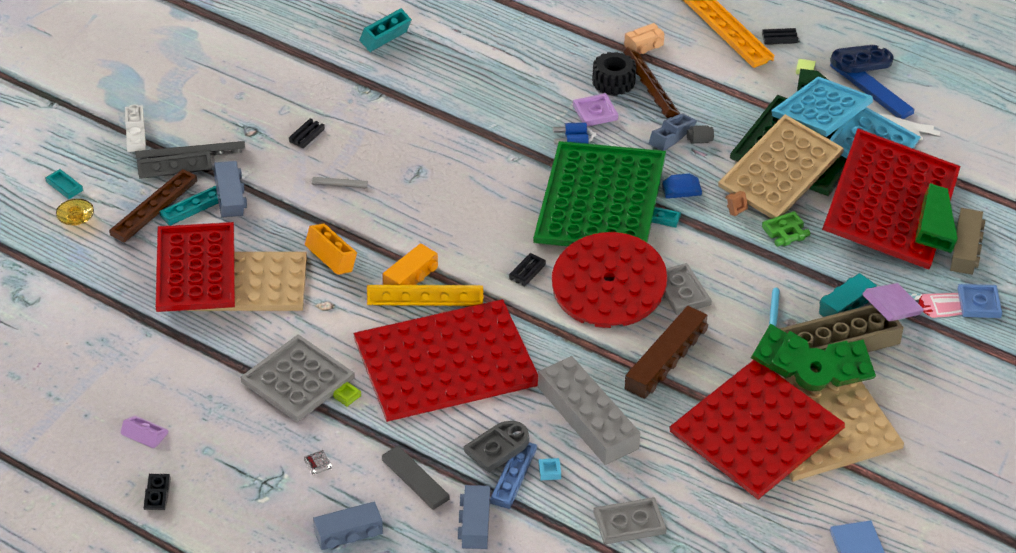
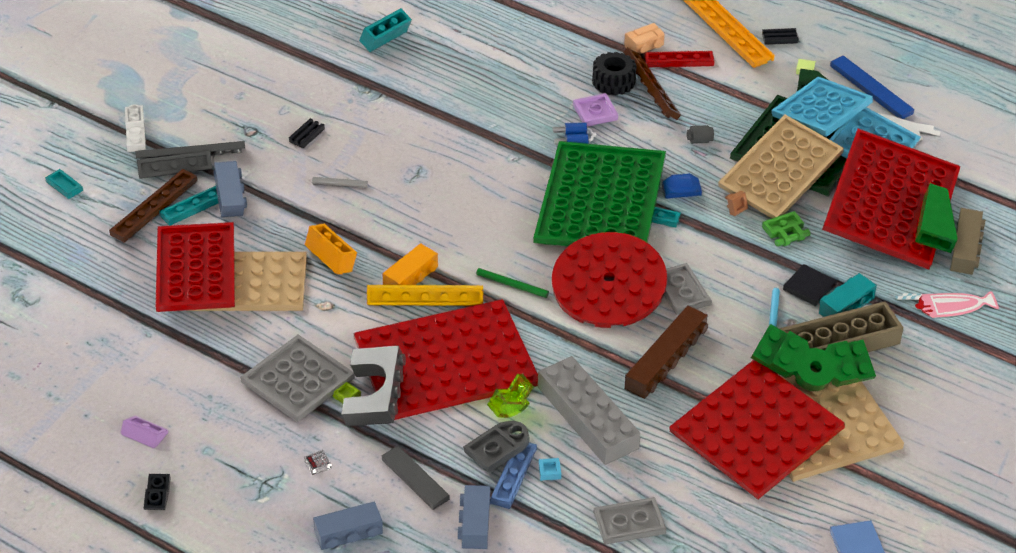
(74, 211): clear yellow dish -> none
(382, 405): none -> arch
(512, 401): none -> clear neon green brick
(513, 283): none -> green bar
(530, 271): black tile -> none
(671, 131): sand blue slope -> none
(679, 59): none -> red tile
(809, 284): none -> black tile
(861, 58): dark blue tile -> none
(893, 302): lavender tile -> none
(979, 301): medium blue tile -> none

